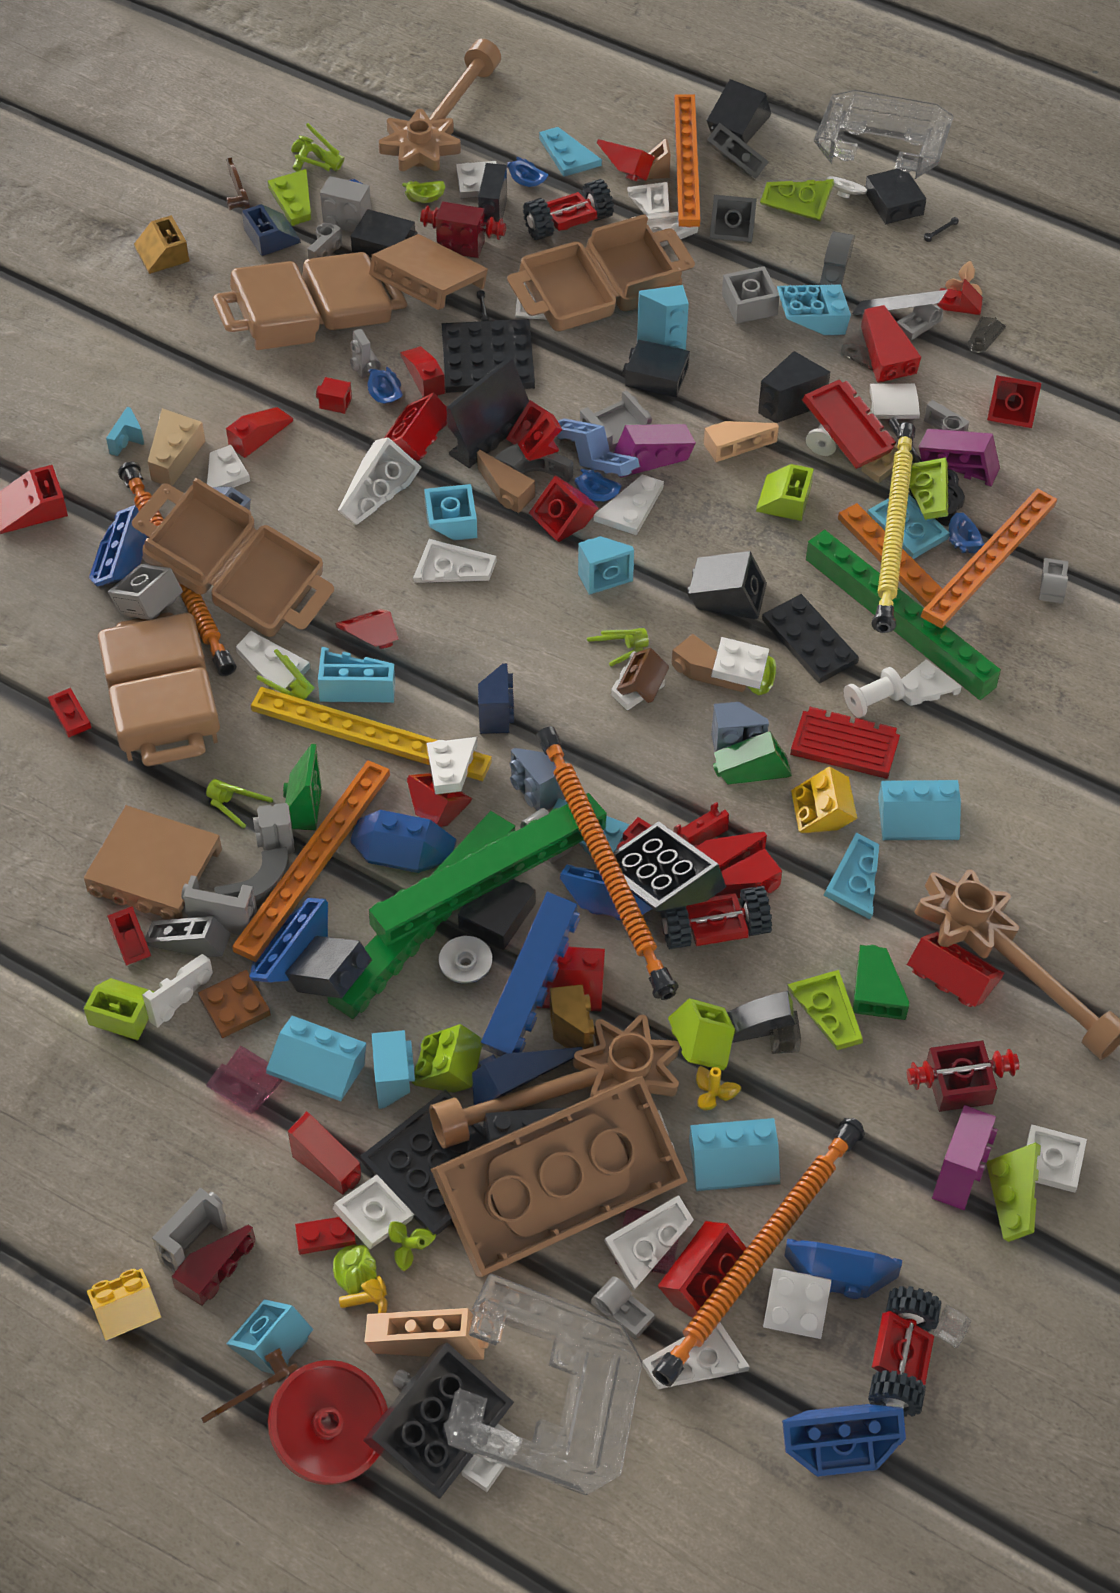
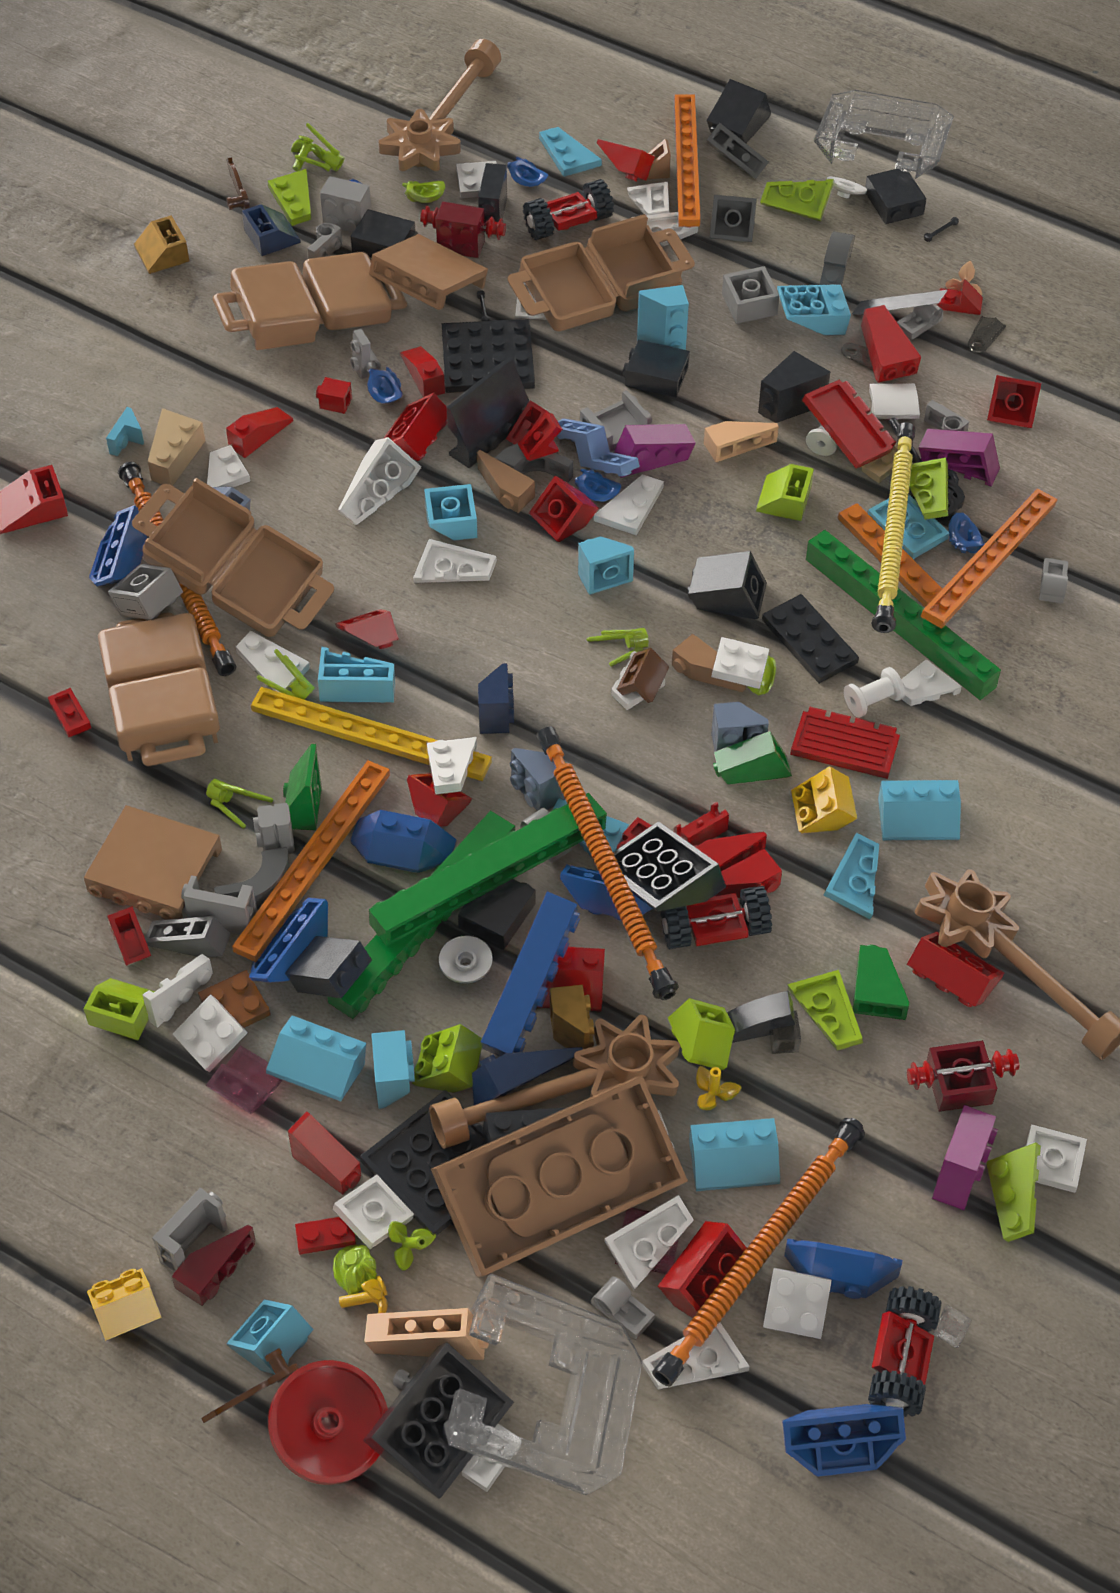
(209, 1033): none -> white plate

